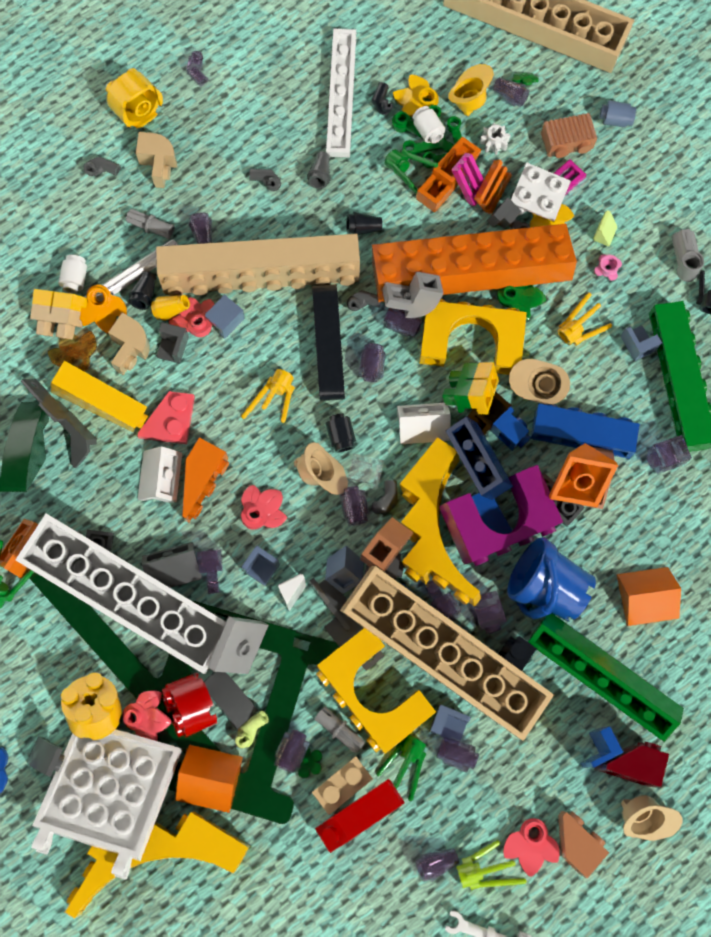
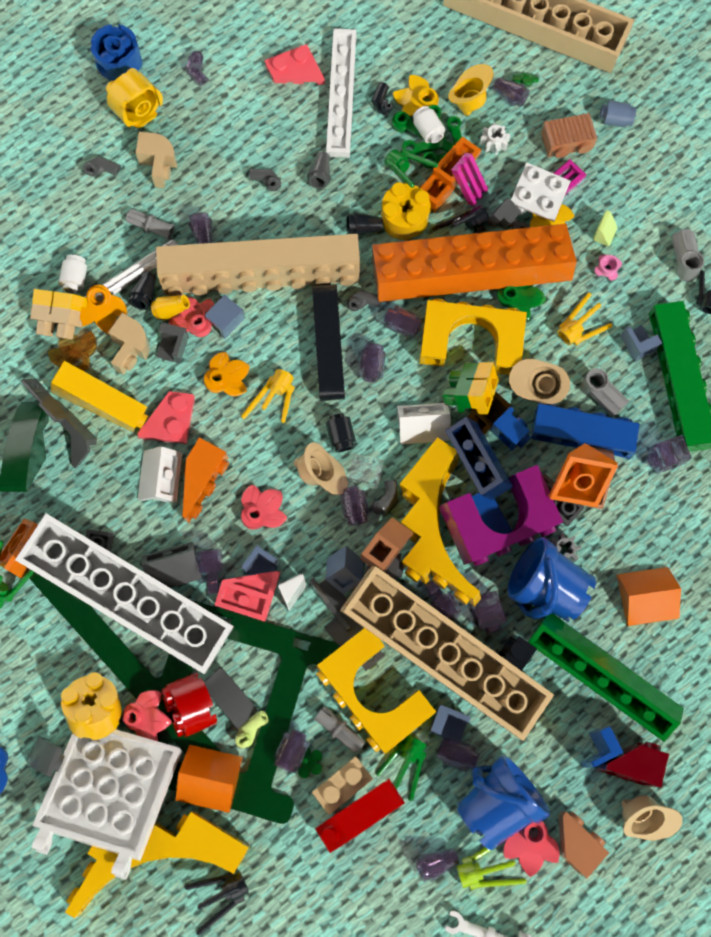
(115, 51): none -> blue brick
(229, 372): none -> light orange plate
(234, 888): none -> black plant
(238, 645): light grey plate -> none
(249, 594): none -> coral wing
(295, 67): none -> coral wing
(405, 211): none -> yellow brick
(417, 298): light grey brick -> none
(472, 218): none -> black plant
(494, 189): orange tile -> none
(501, 803): none -> blue piece
(569, 543): none -> light grey gear
(606, 394): none -> light grey piece

